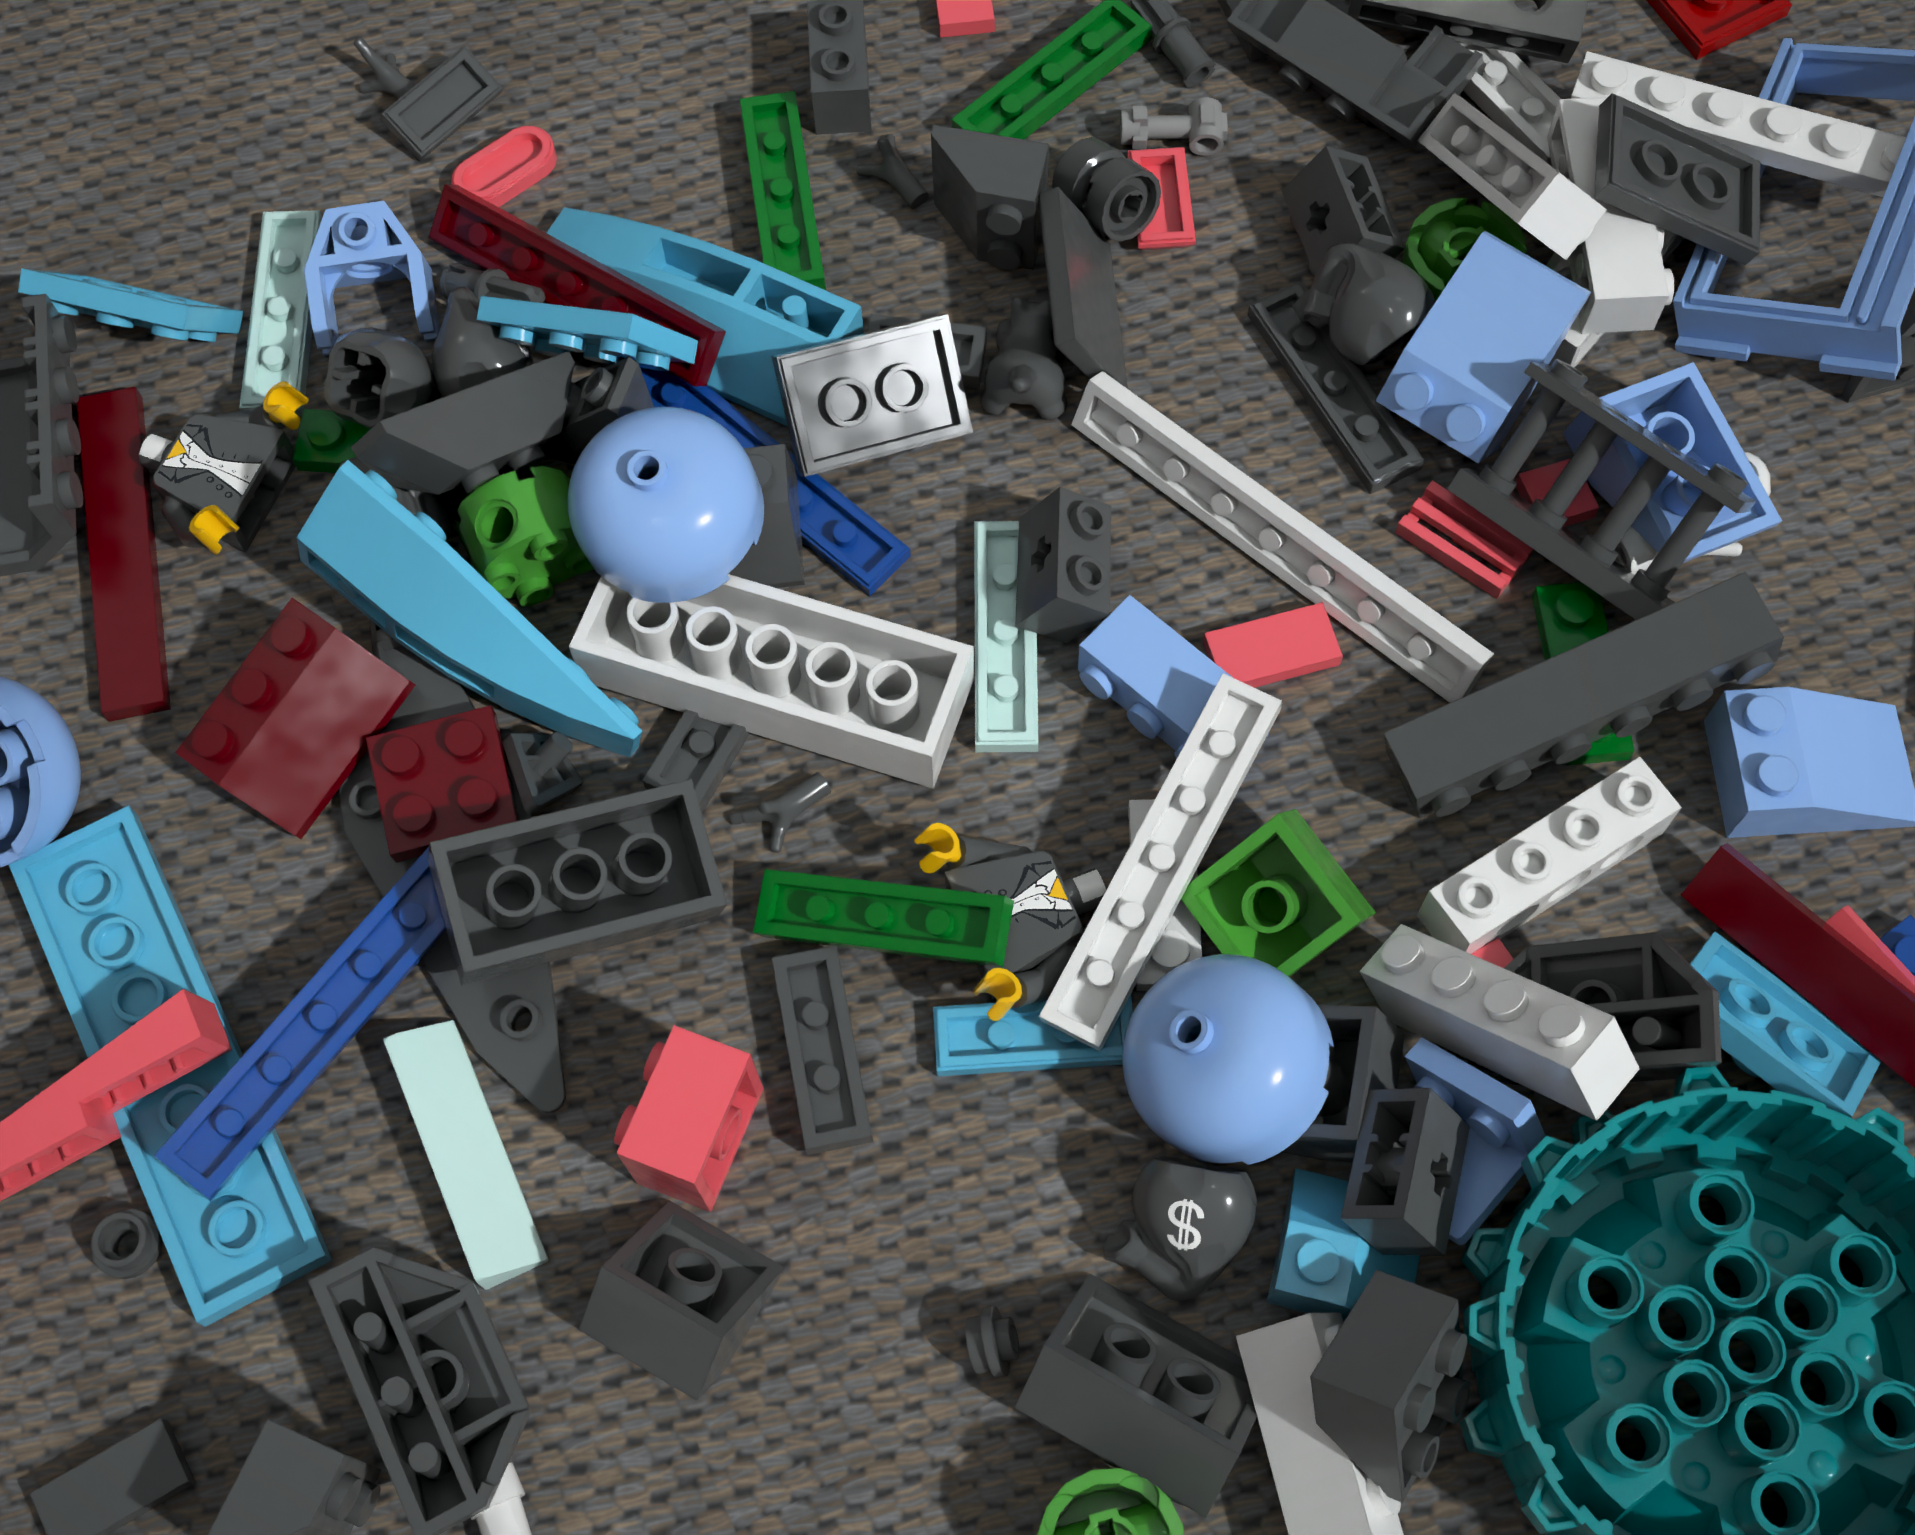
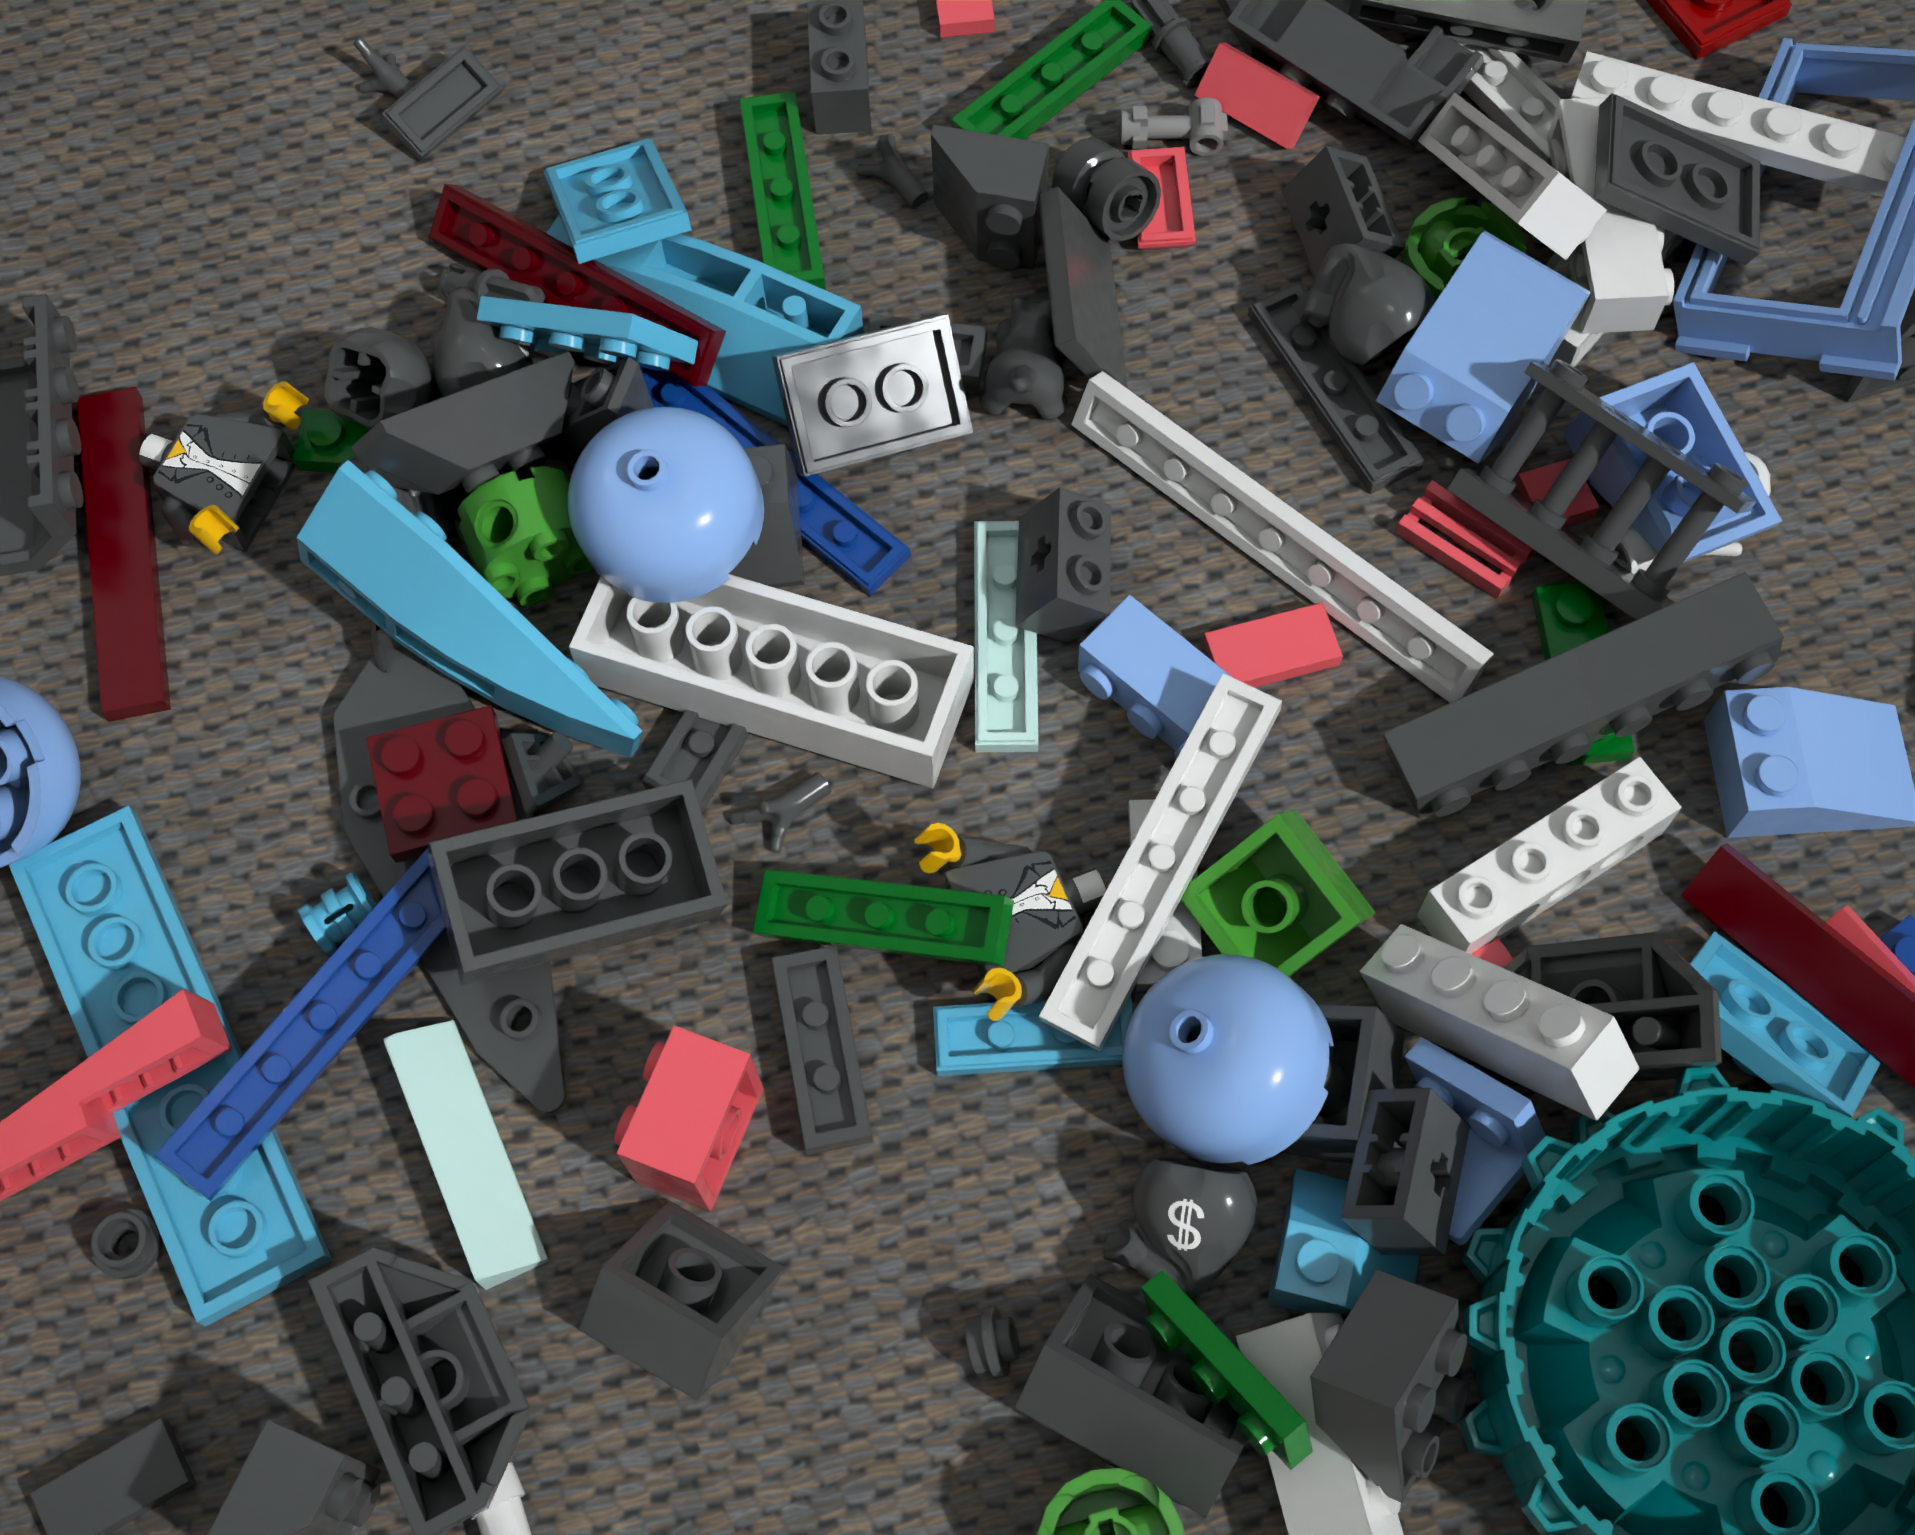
(130, 305): medium azure plate -> none
(280, 307): light aqua tile -> none
(295, 719): dark red slope -> none
(336, 908): none -> medium azure bush
(359, 248): light blue piece -> none
(507, 165): coral tile -> none
(616, 200): none -> medium azure tile
(1225, 1372): none -> green plate
(1257, 95): none -> coral tile

